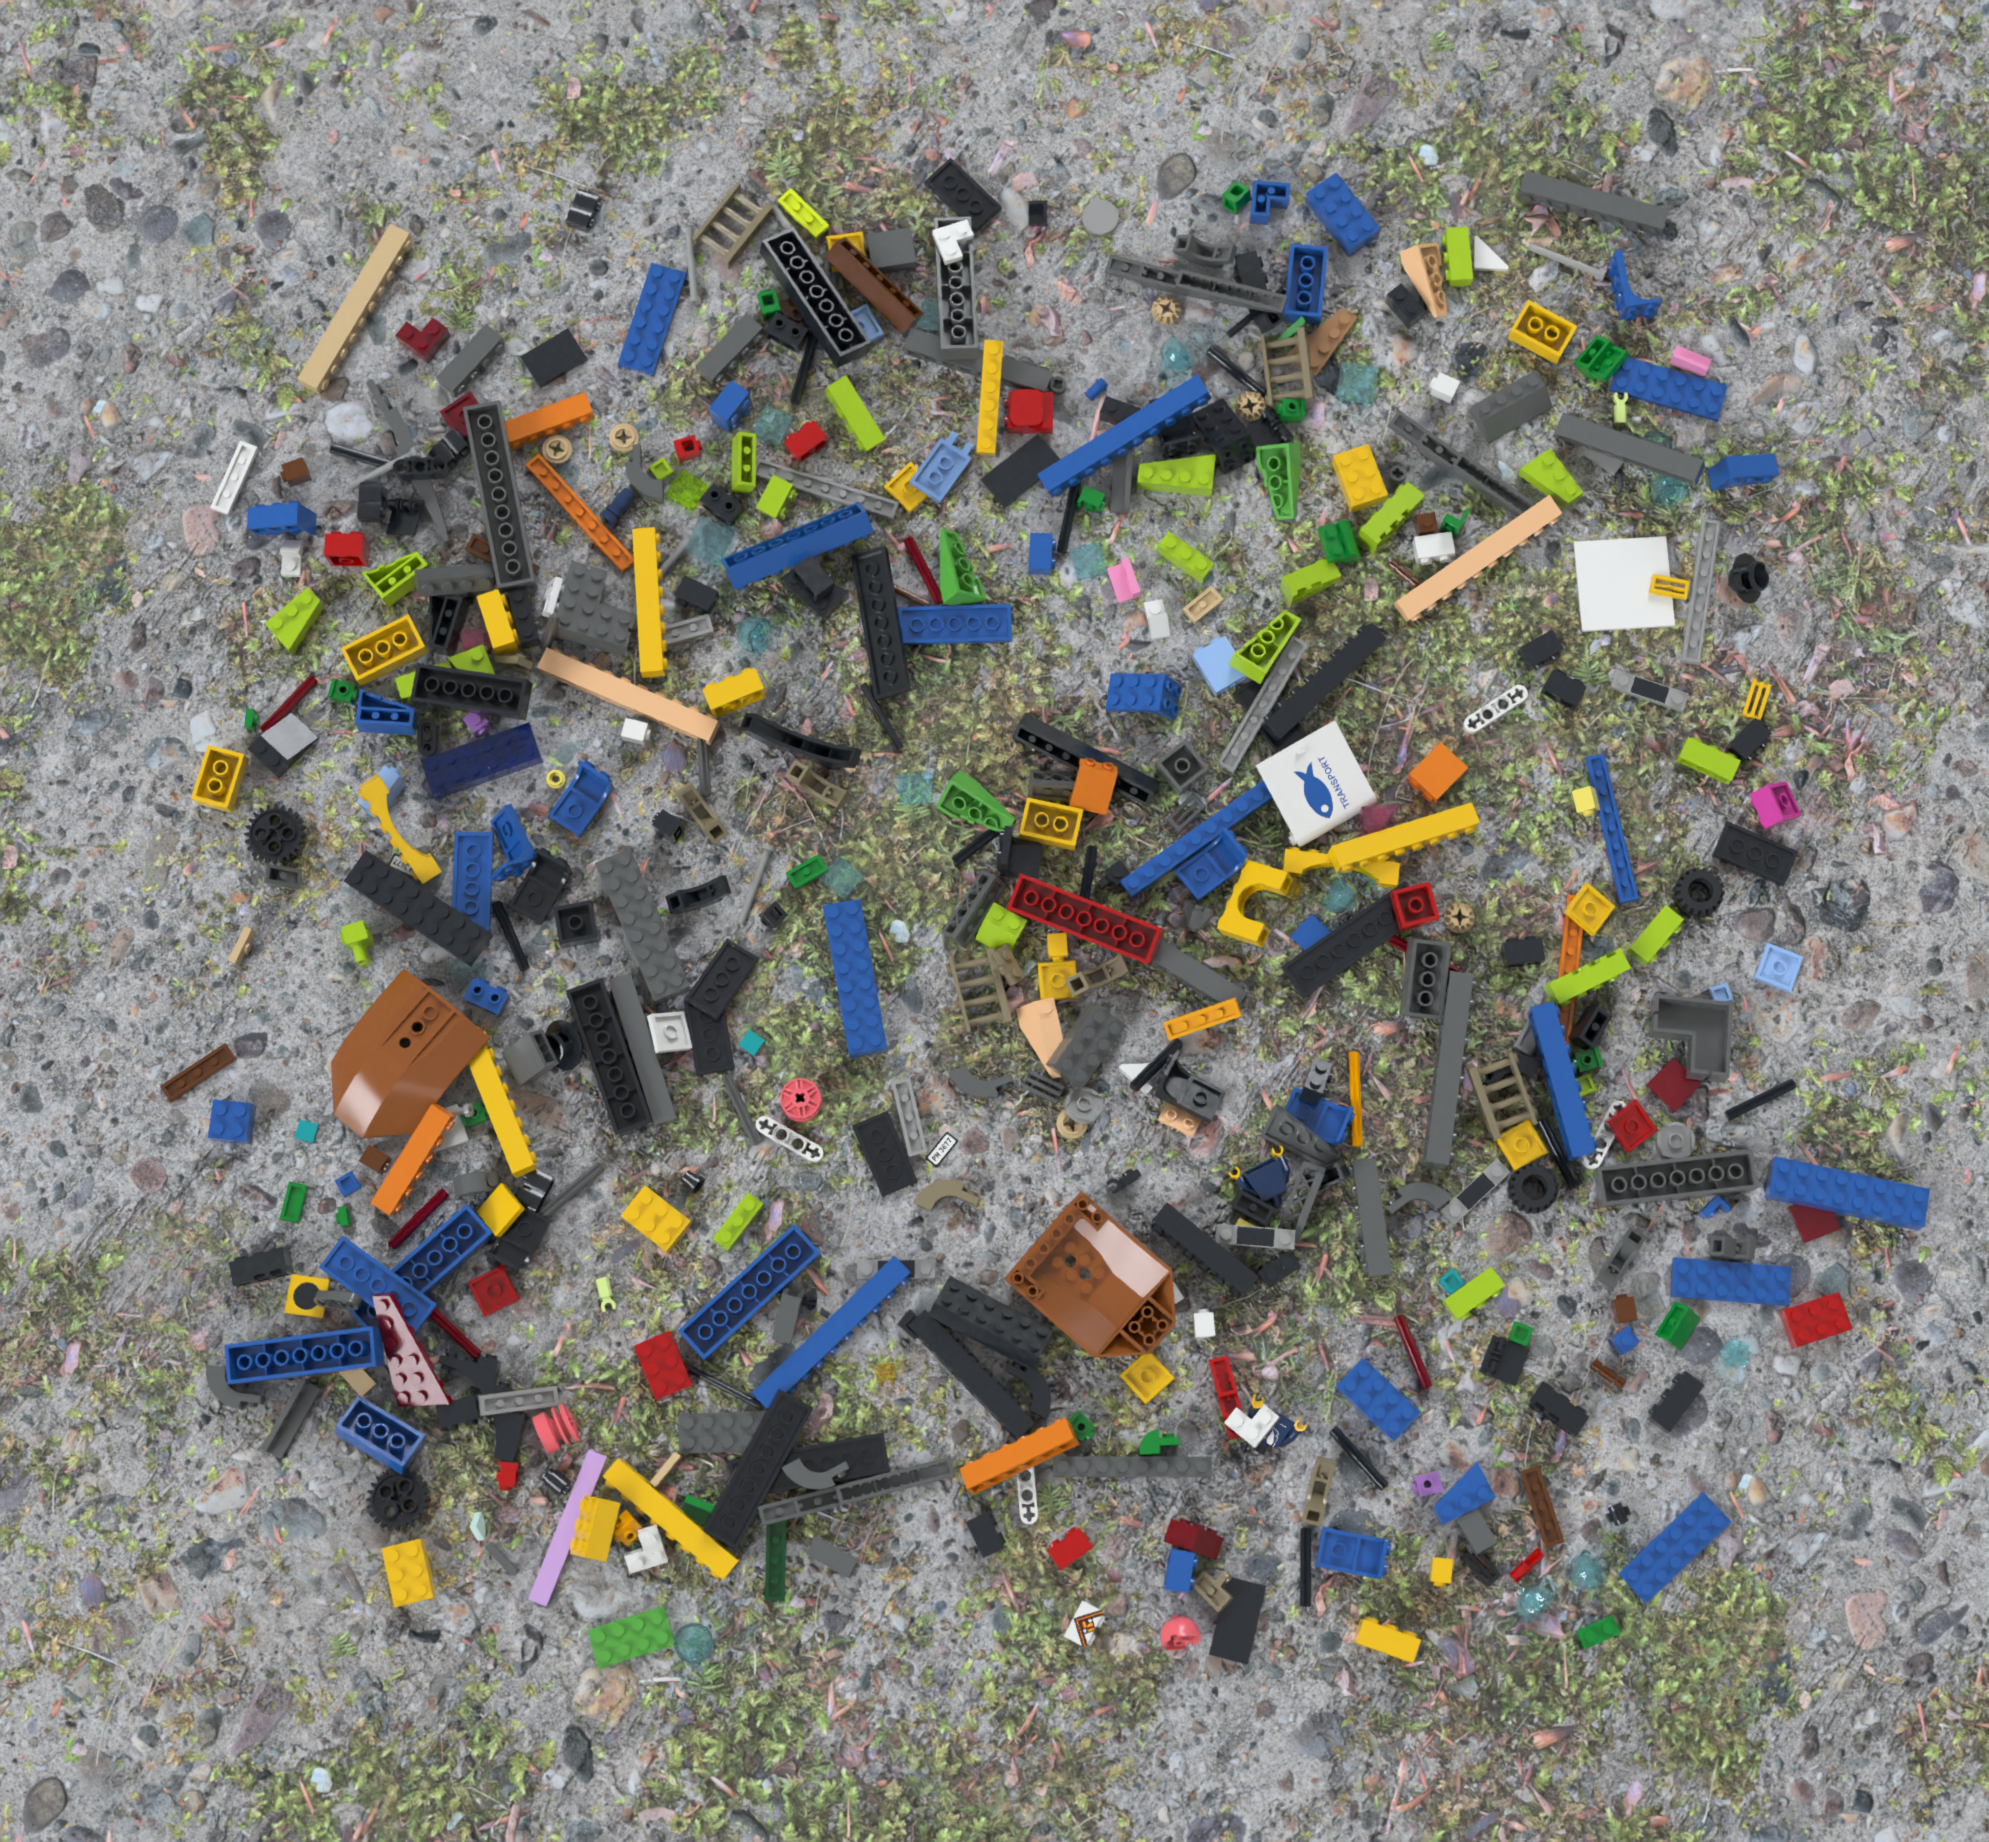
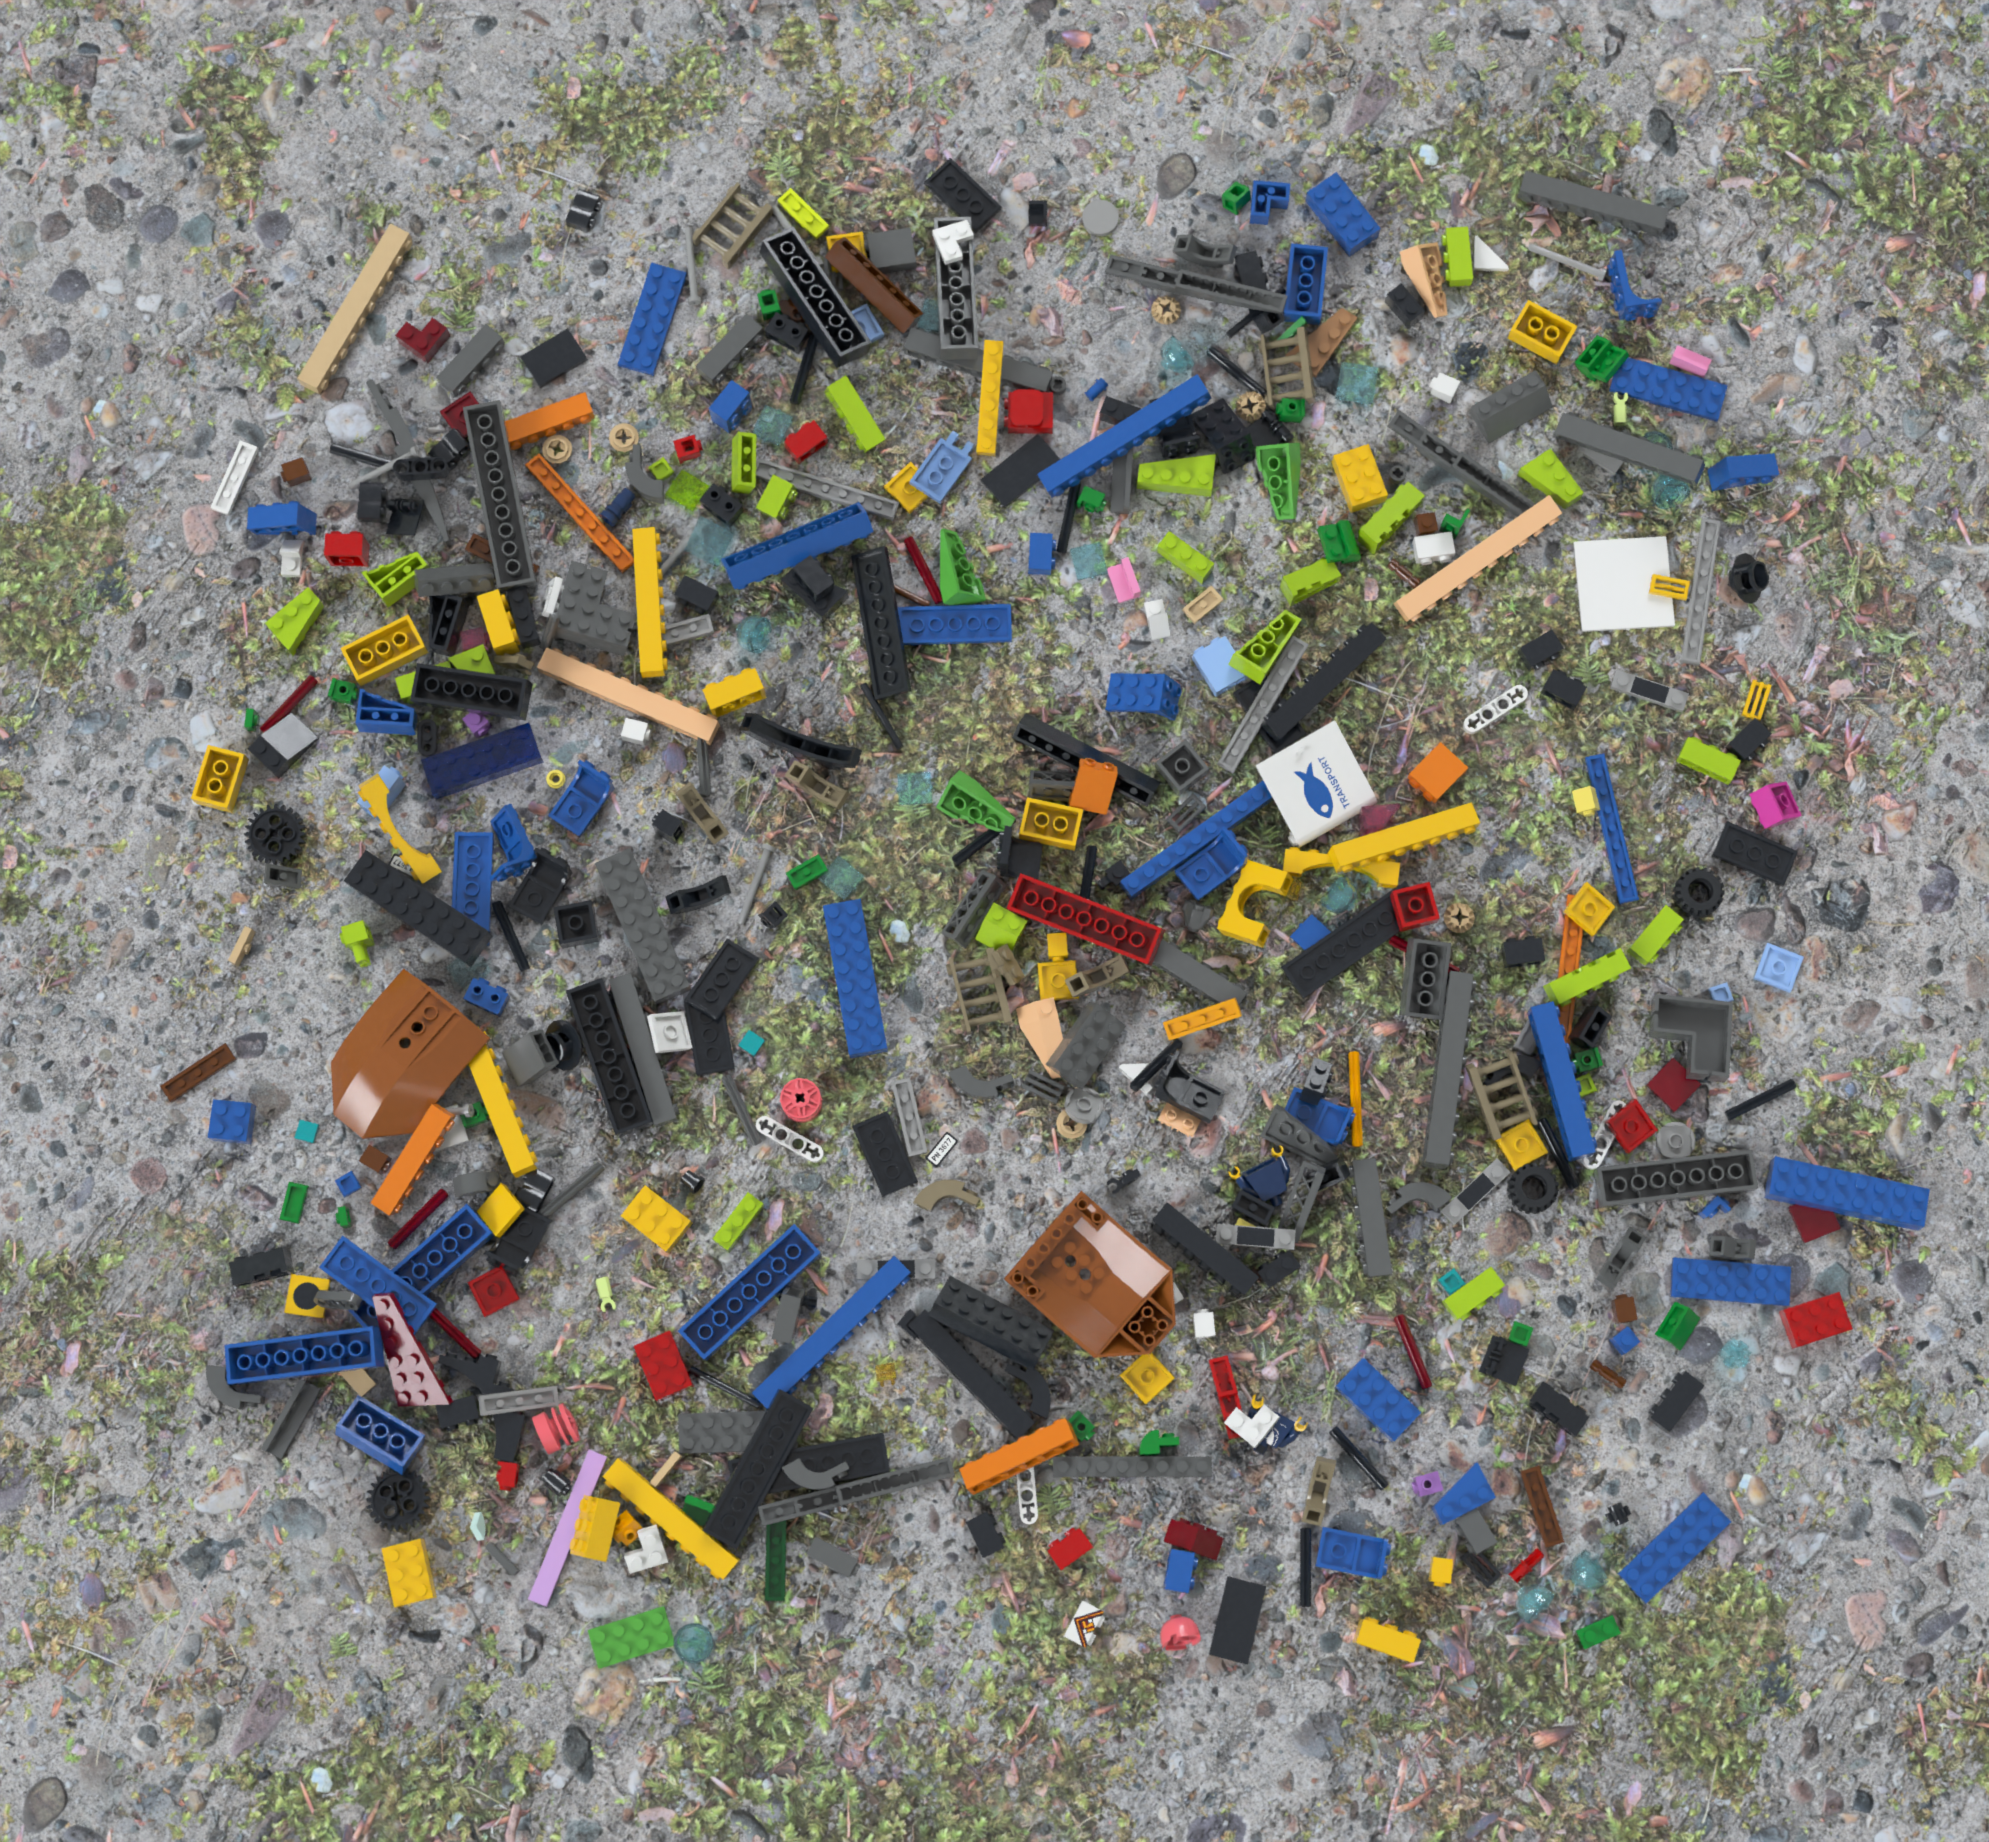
(1213, 1590): dark tan plate -> none

